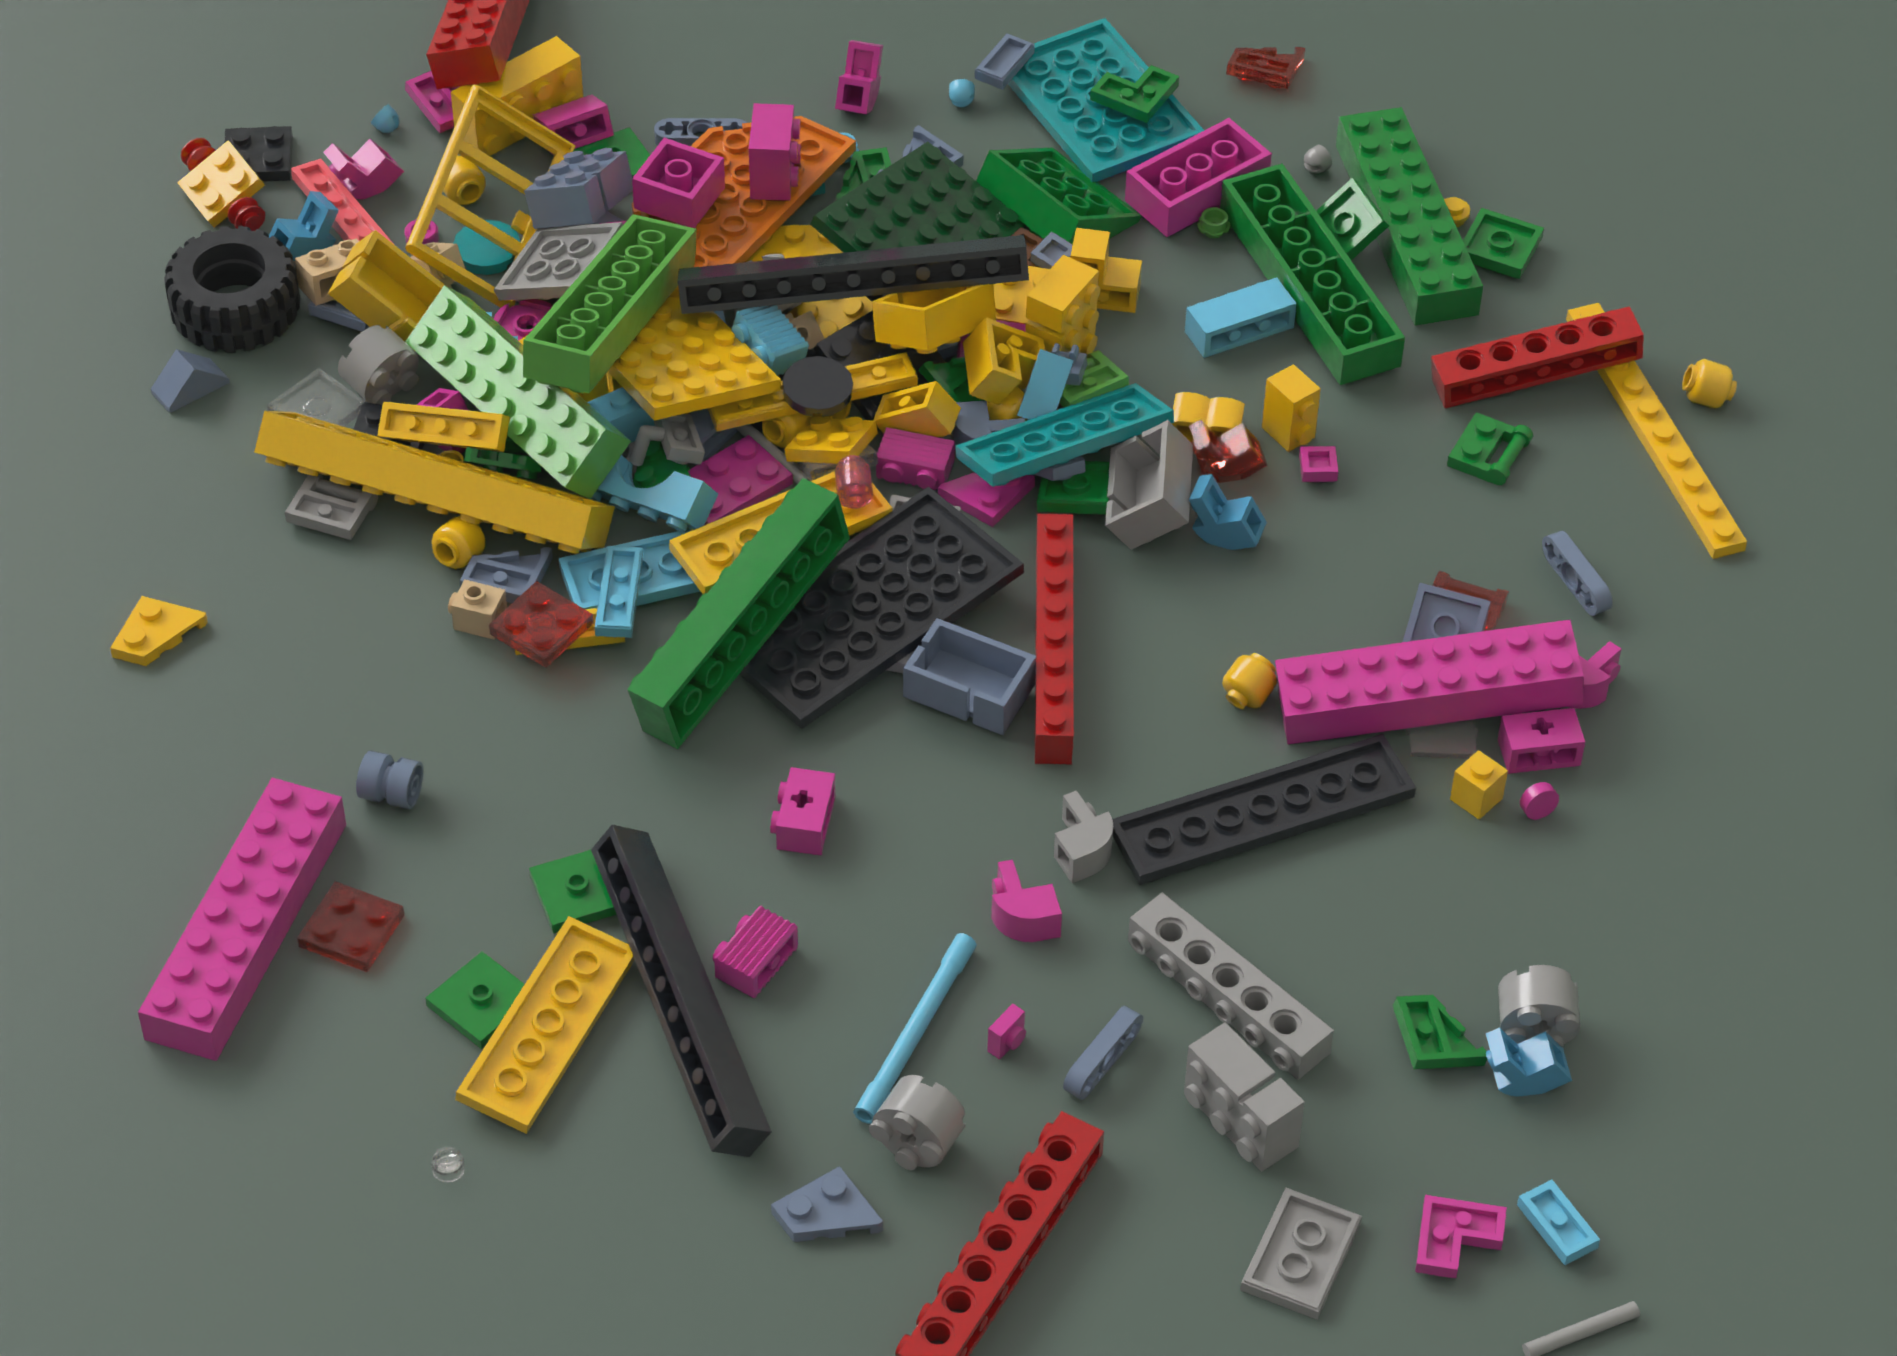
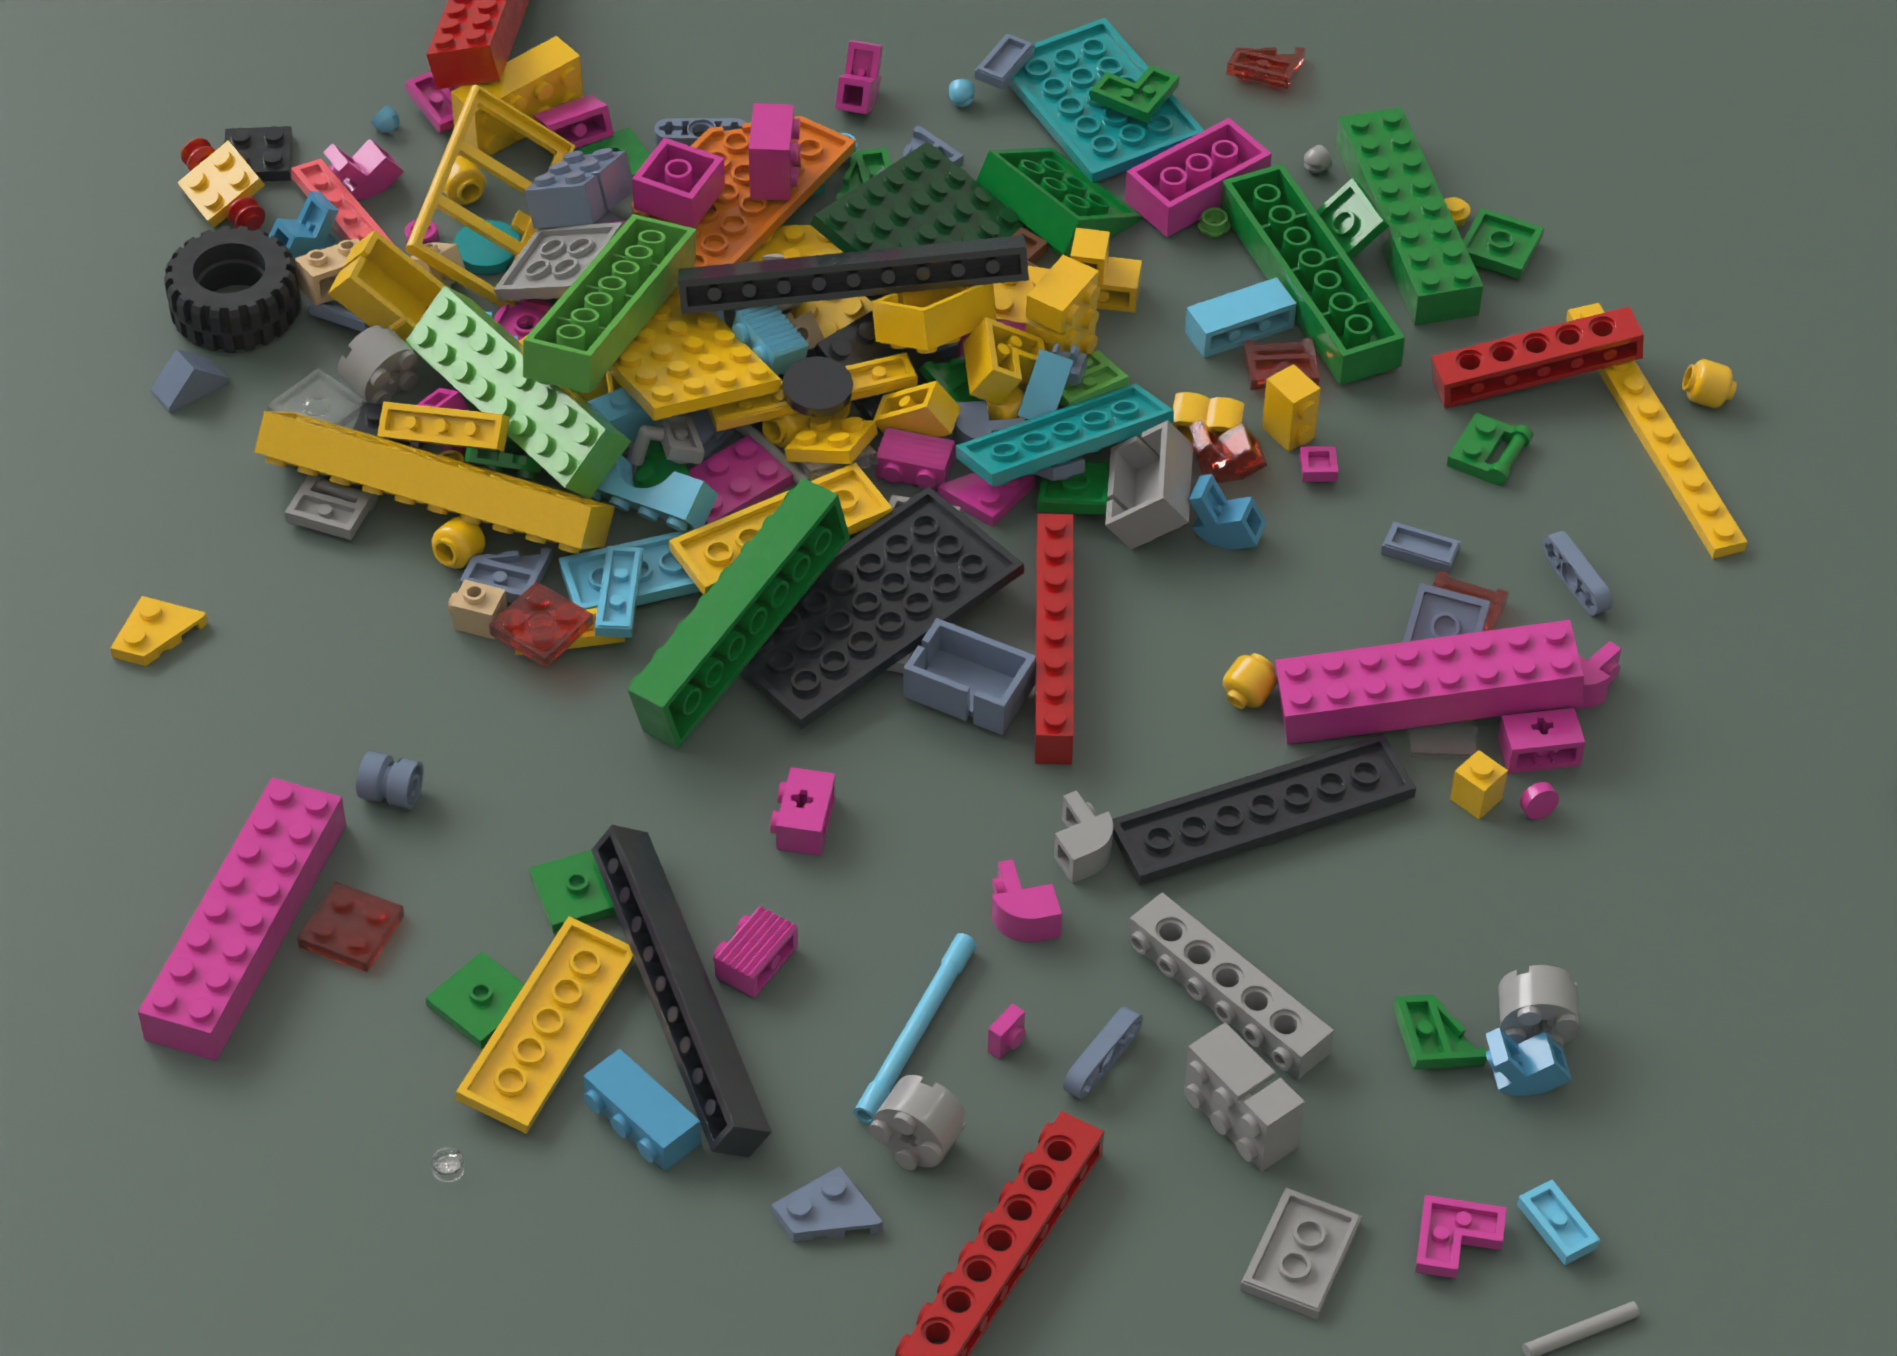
(641, 1110): none -> dark azure brick
(853, 482): clear pink brick -> none
(1050, 251): sand blue tile -> none
(1270, 358): none -> clear red plate
(1421, 547): none -> sand blue tile

